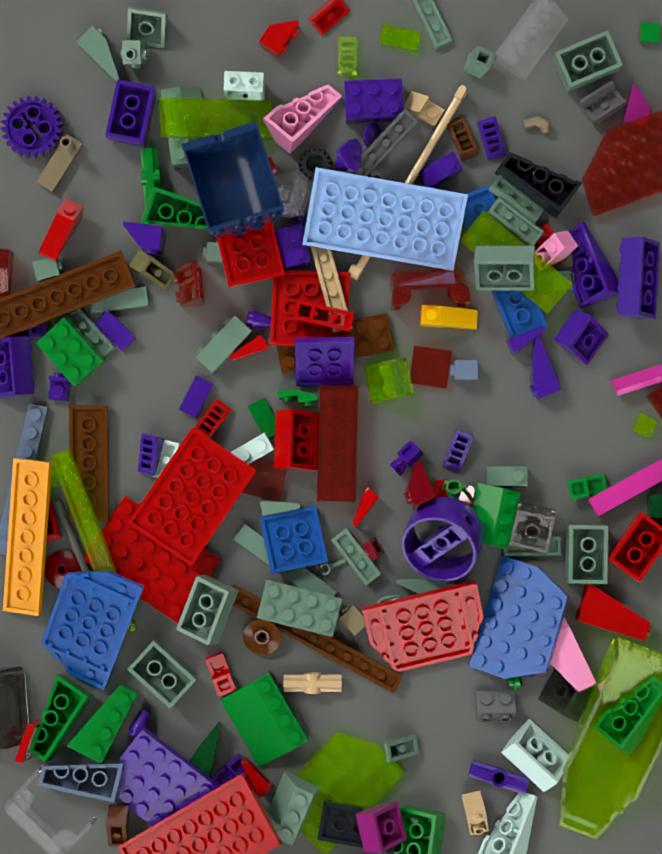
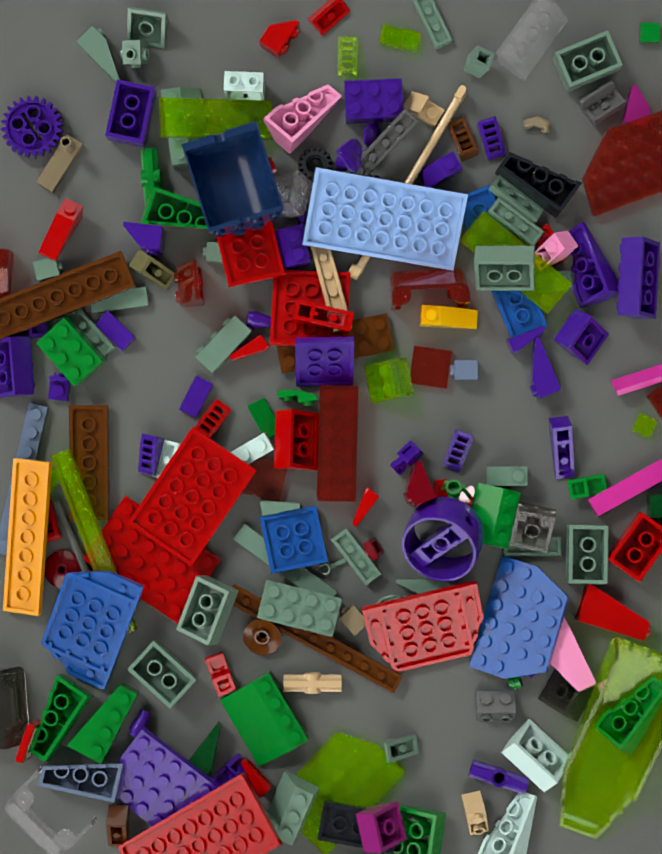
(562, 446): none -> dark purple slope

